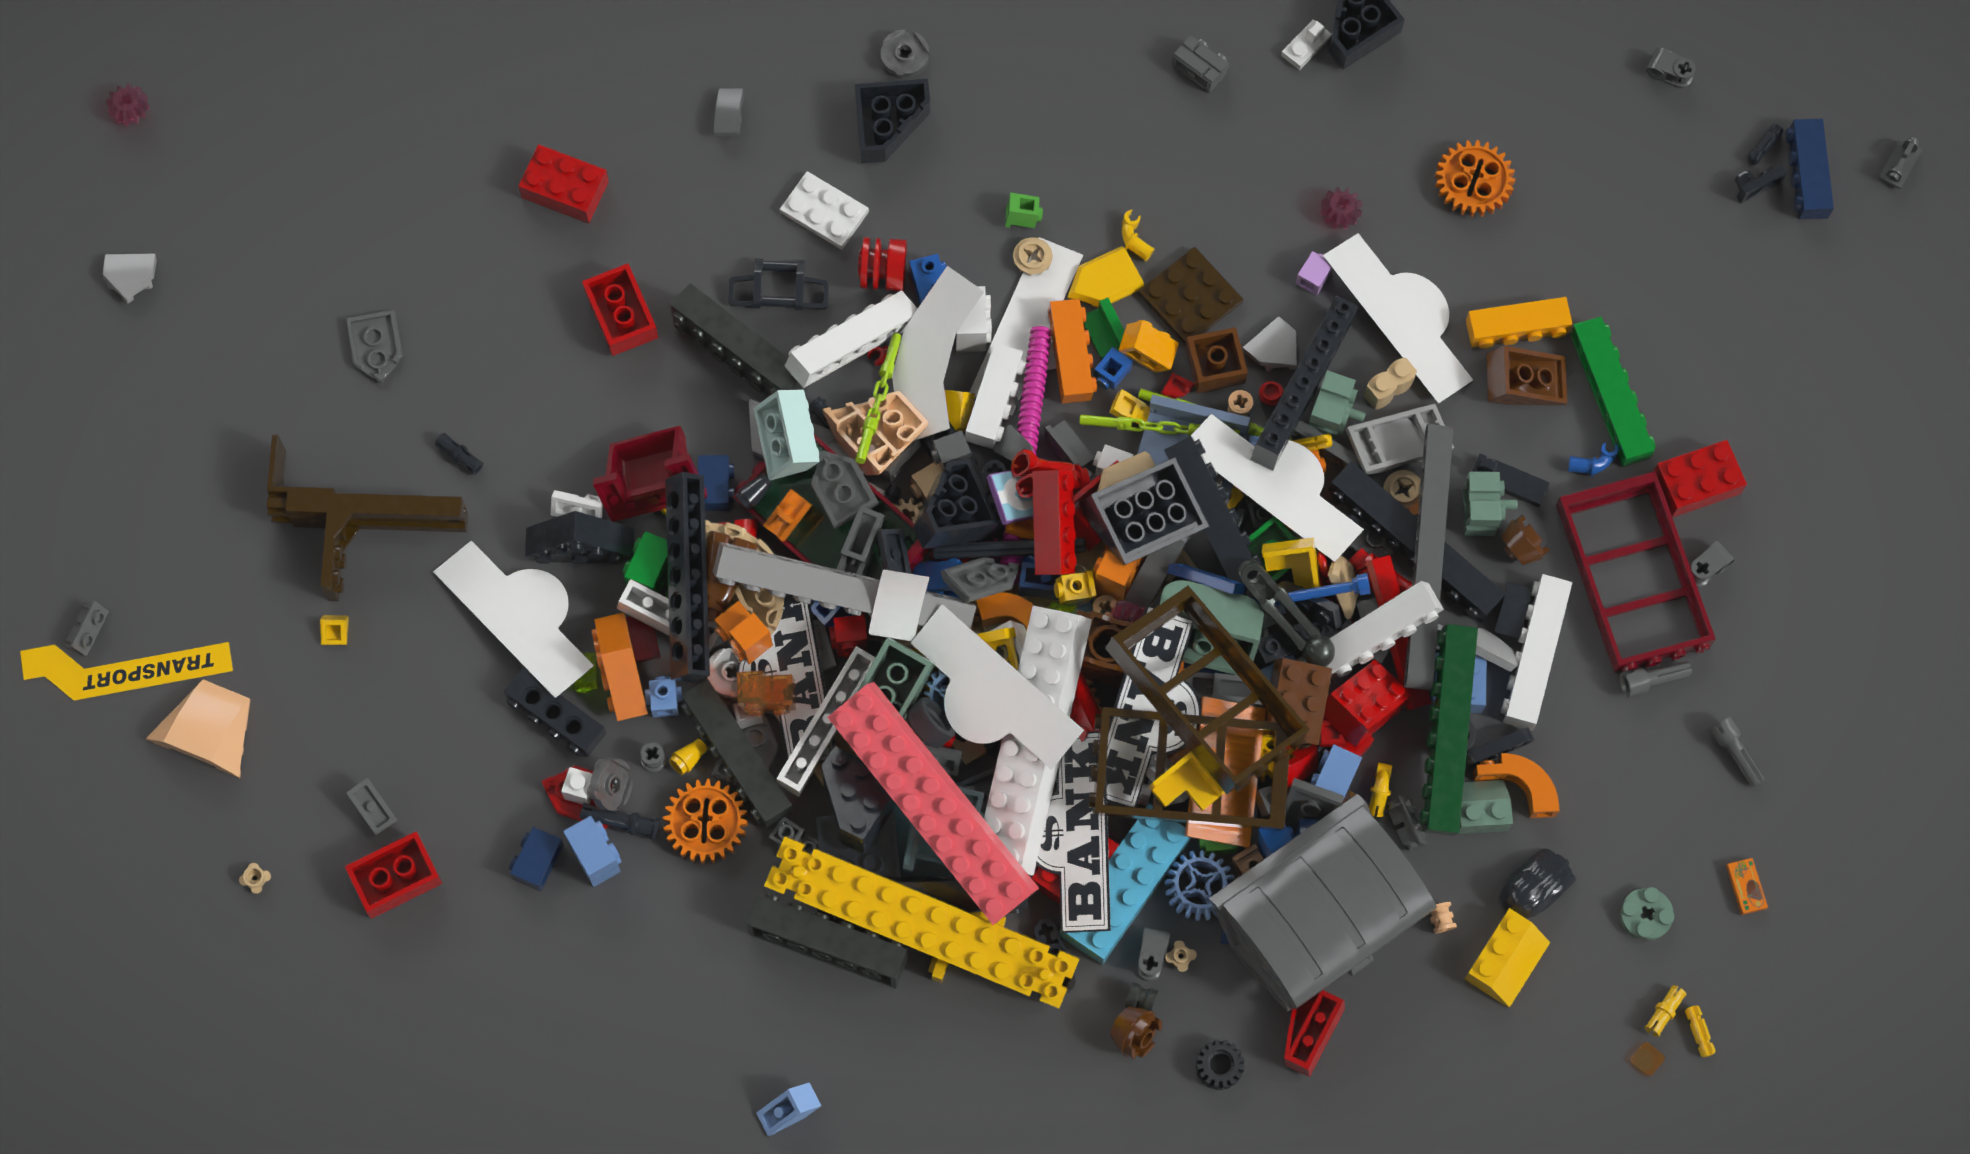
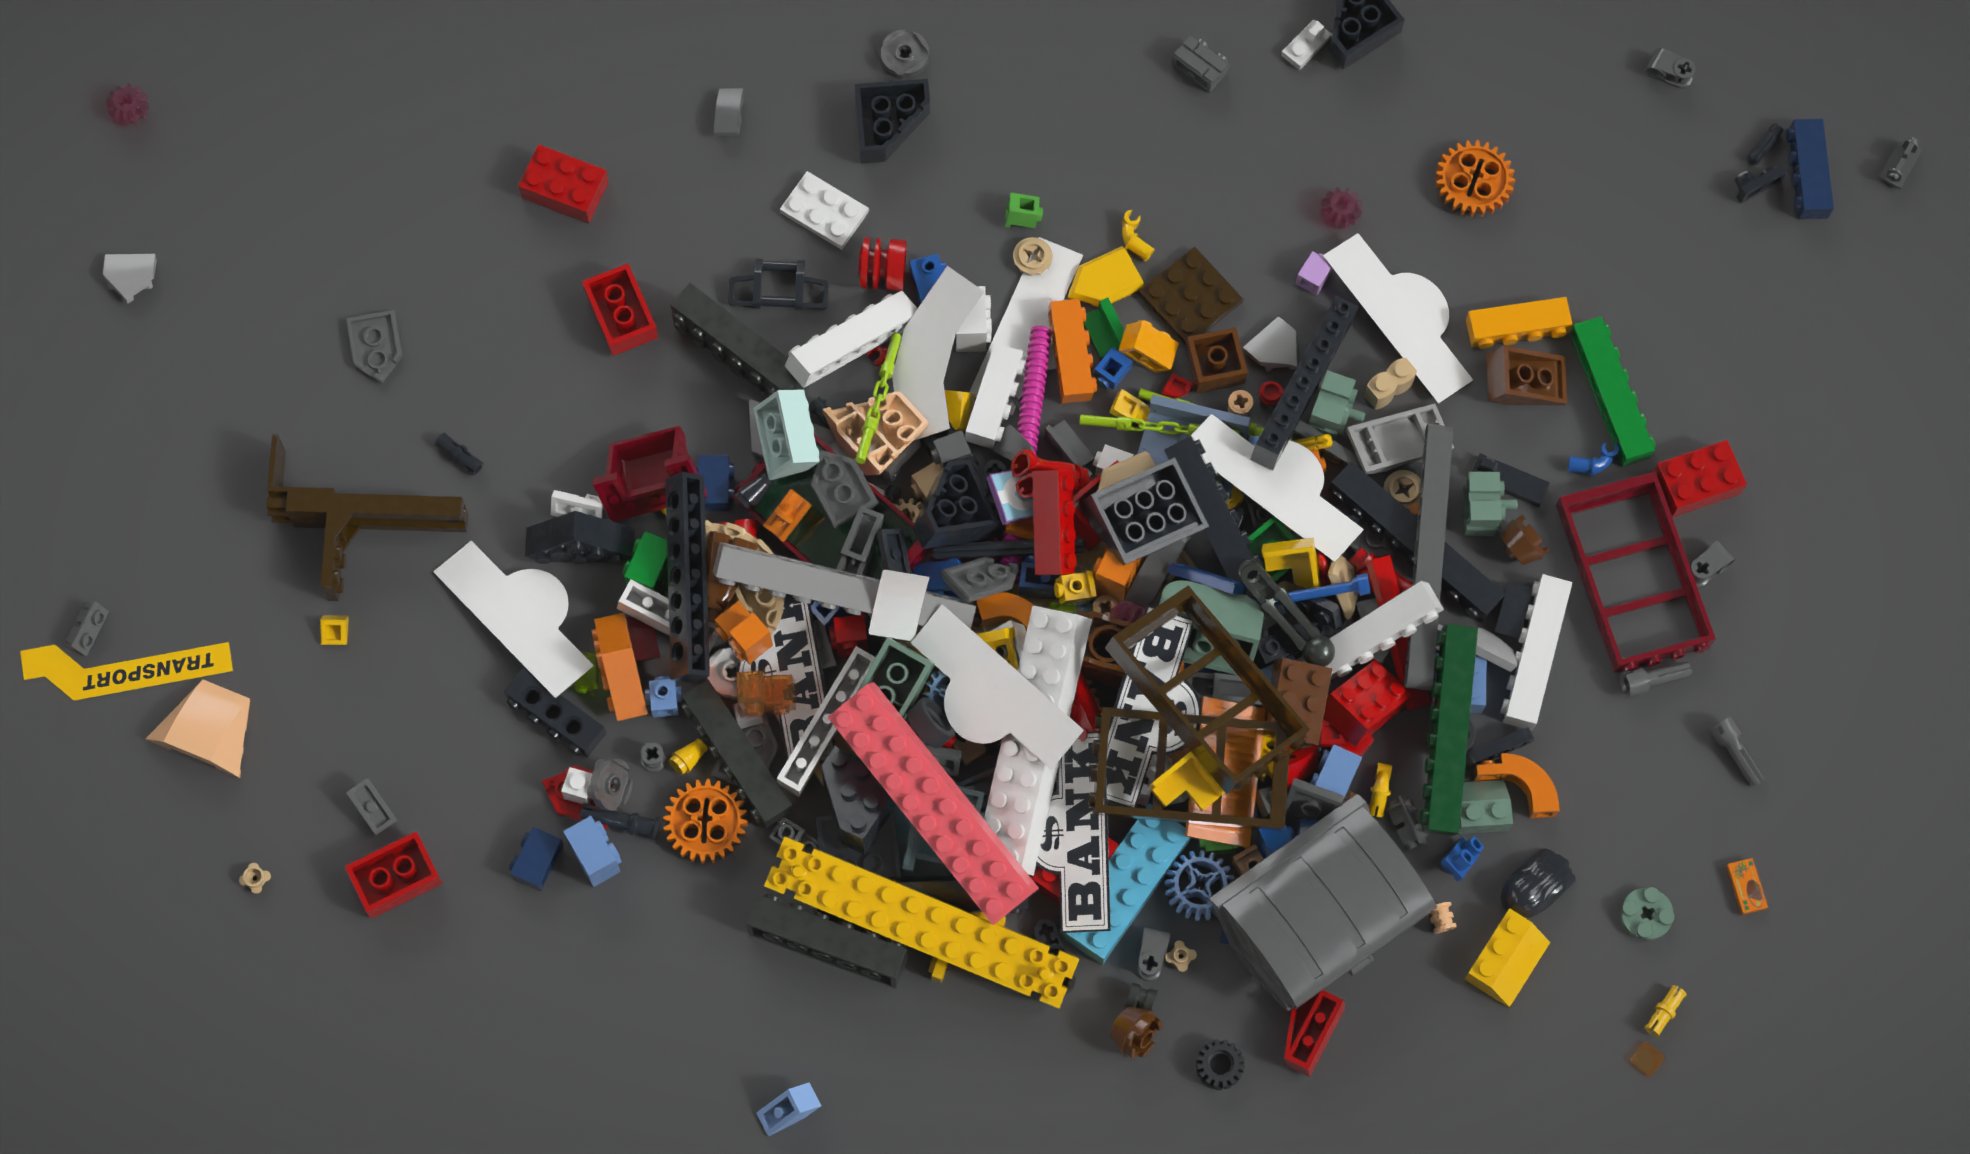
(1461, 857): none -> blue hips
(1700, 1031): yellow axle -> none

